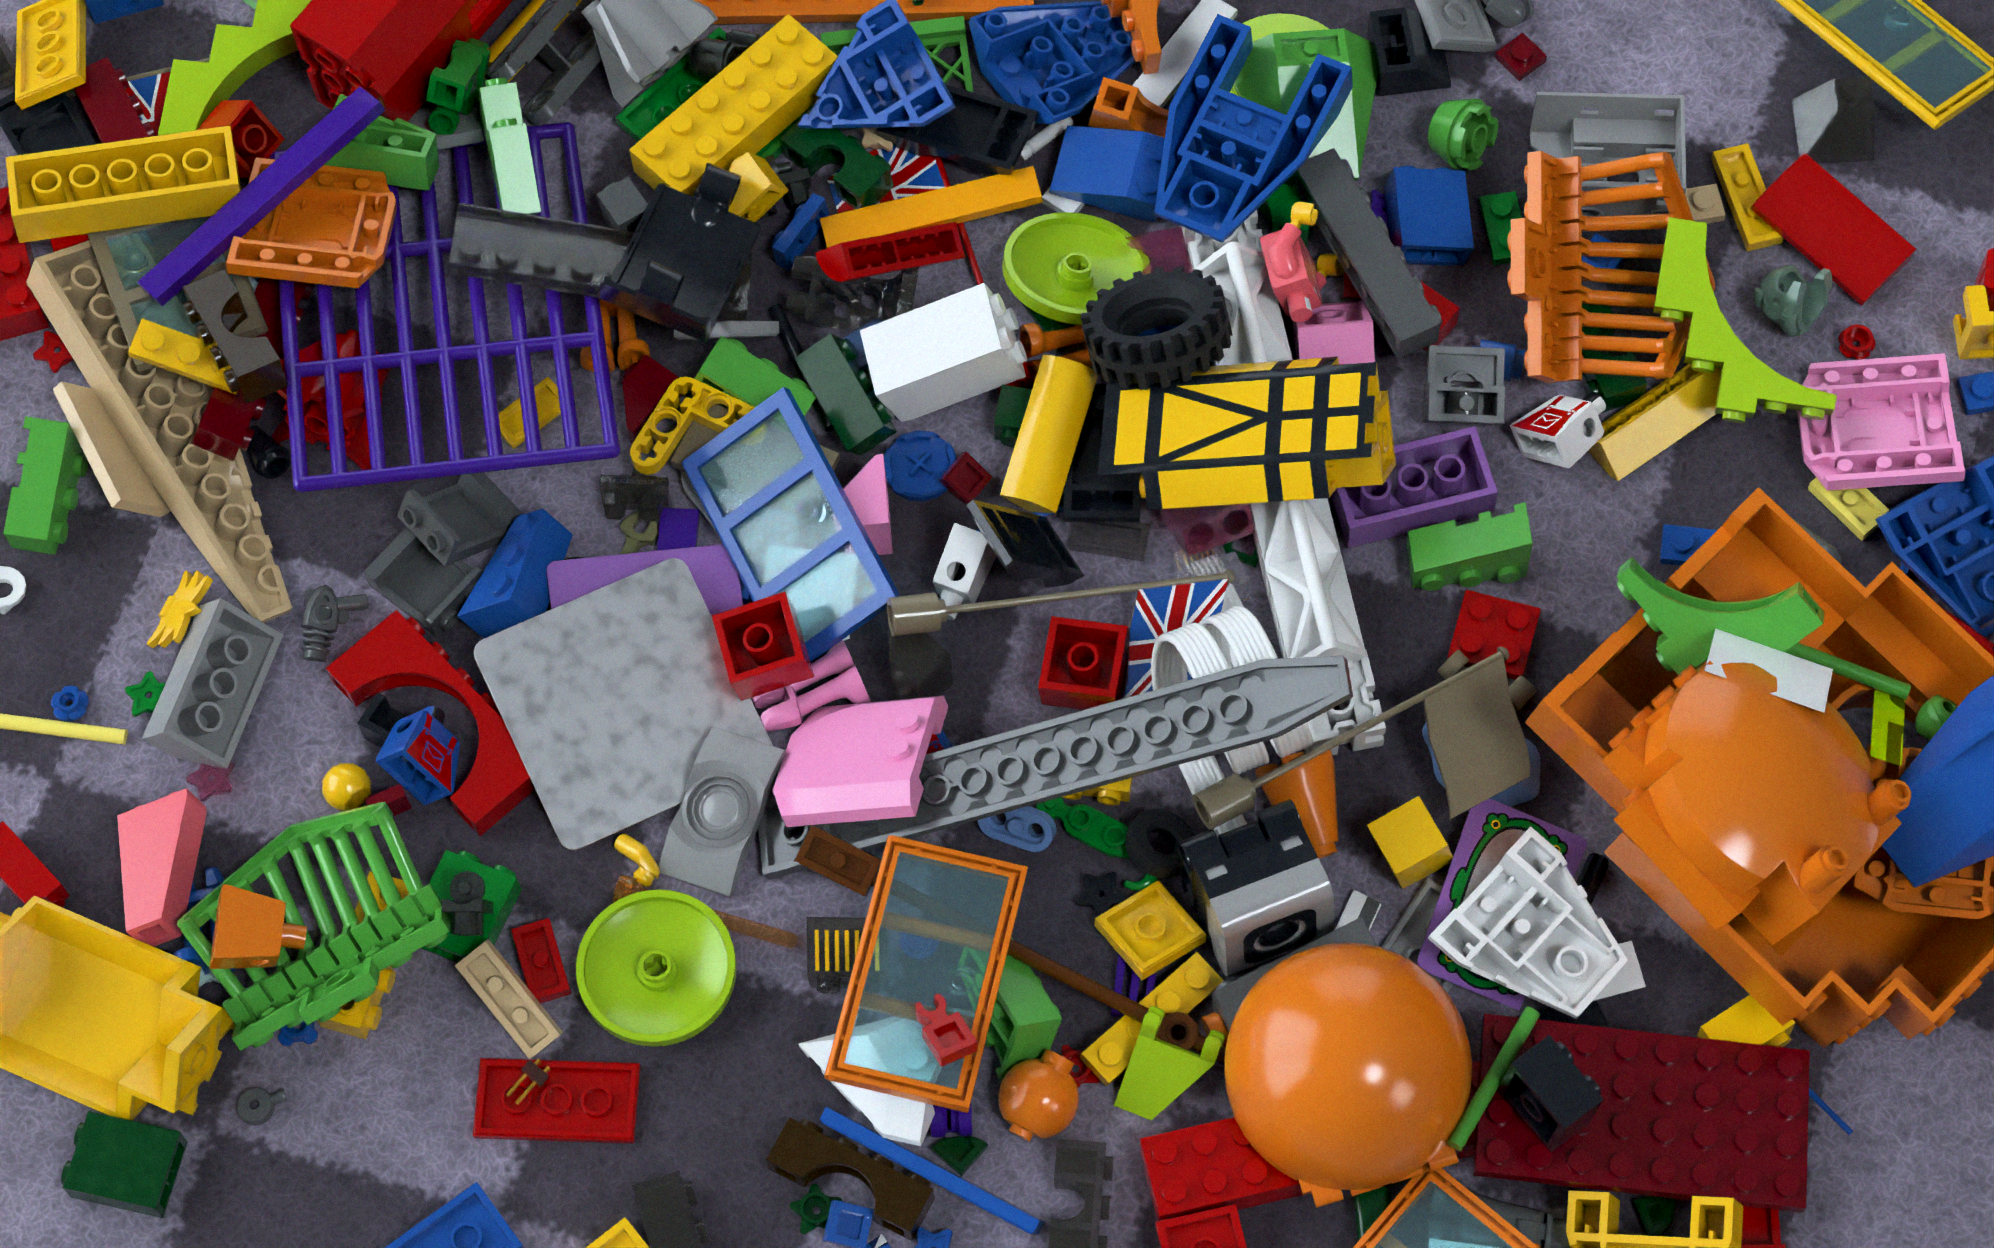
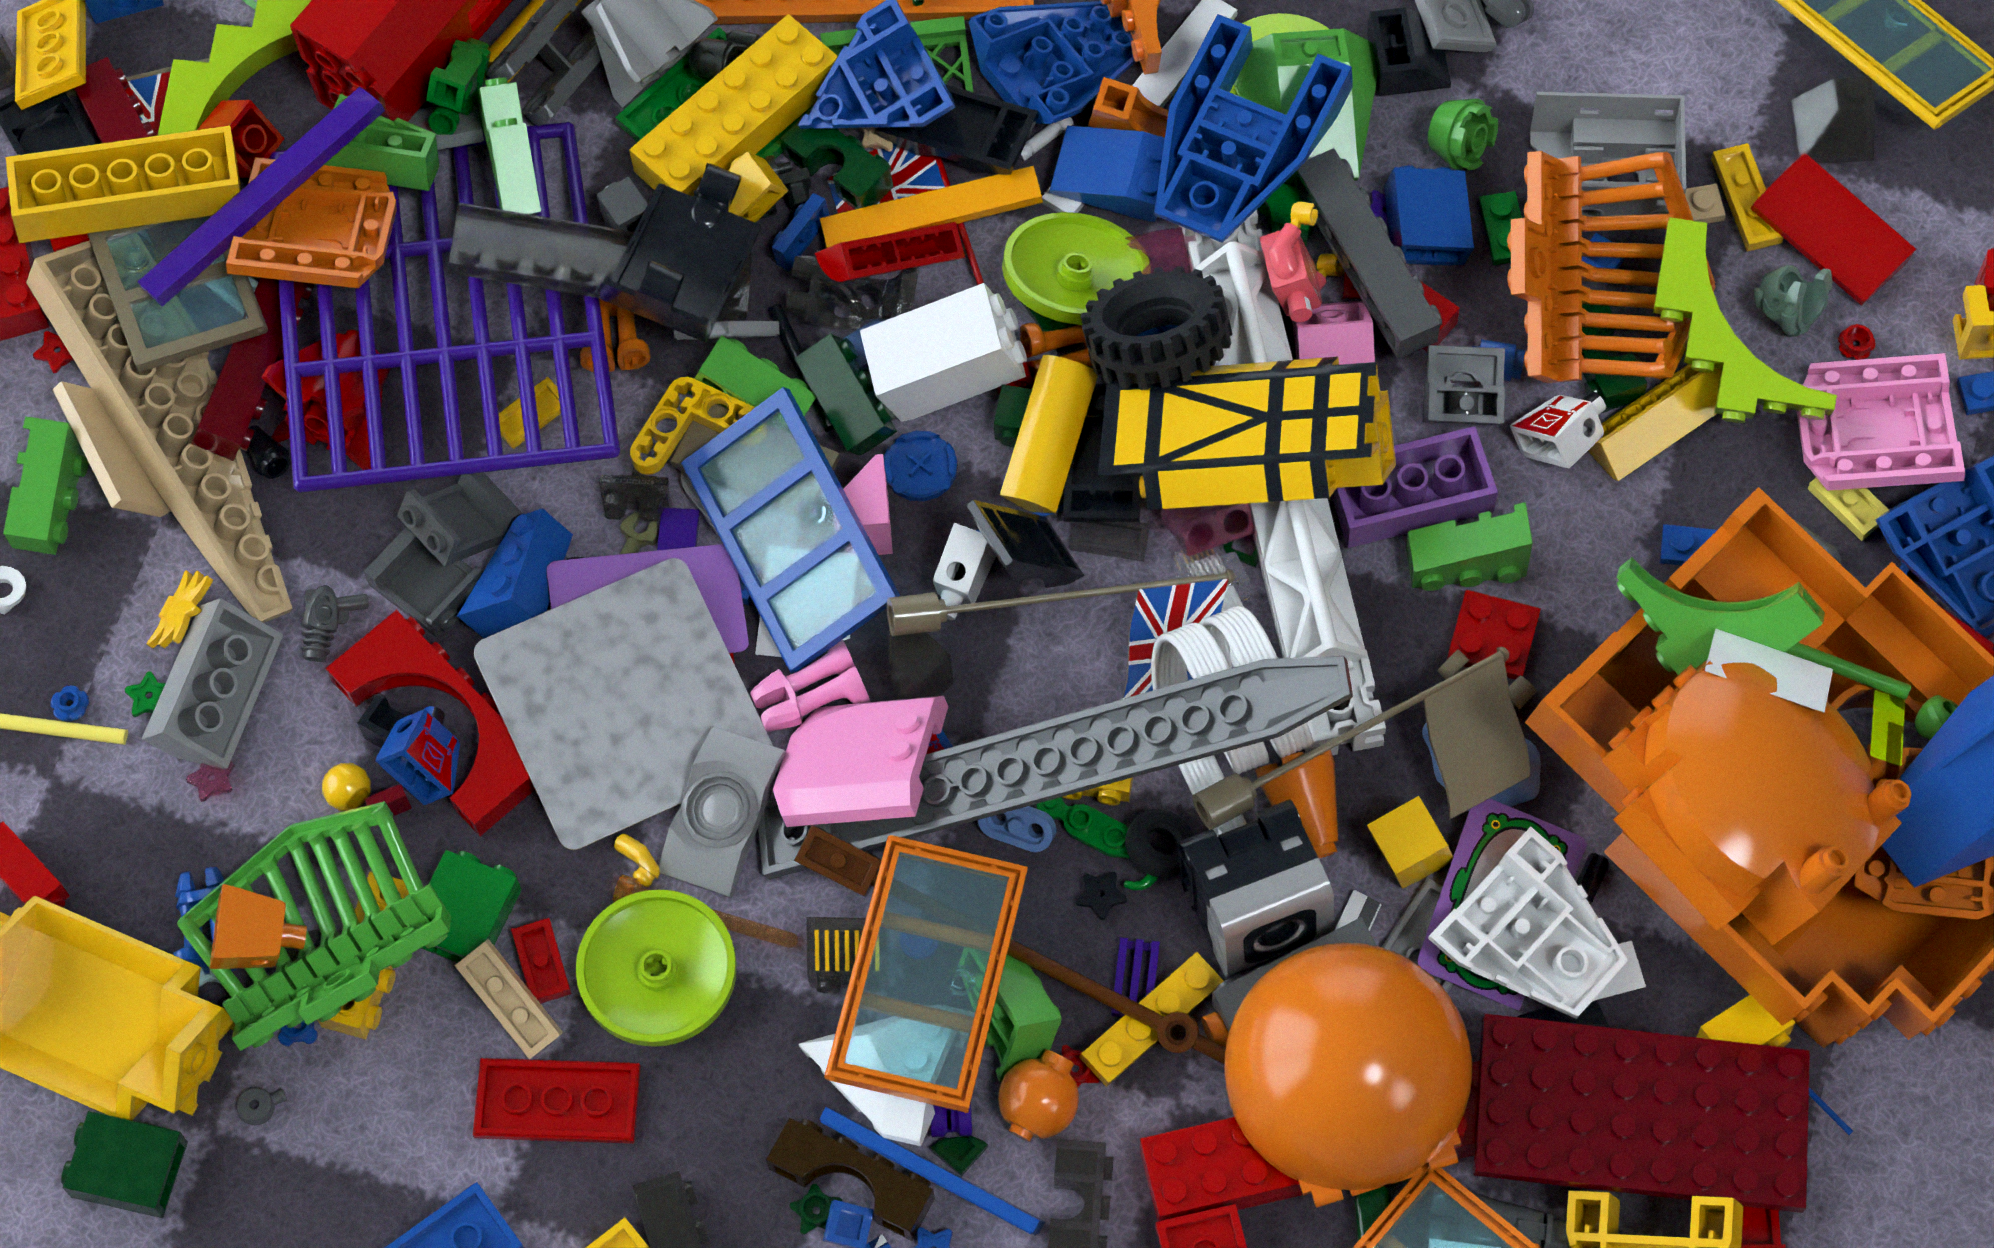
(159, 863): coral slope -> none
(176, 353): yellow plate -> none
(249, 362): dark brown arch -> none
(468, 907): pearl dark grey hips -> none
(534, 1073): piece -> none
(642, 390): dark red slope -> none
(762, 646): red brick -> none
(945, 1035): red plate -> none
(965, 478): dark red tile -> none
(1083, 663): red brick -> none
(1150, 930): yellow tile -> none
(1162, 1070): lime flag -> none
(1493, 1079): bright green bar -> none
(1521, 56): dark red plate -> none
(1551, 1092): black brick -> none
(1655, 1213): dark green tile -> none

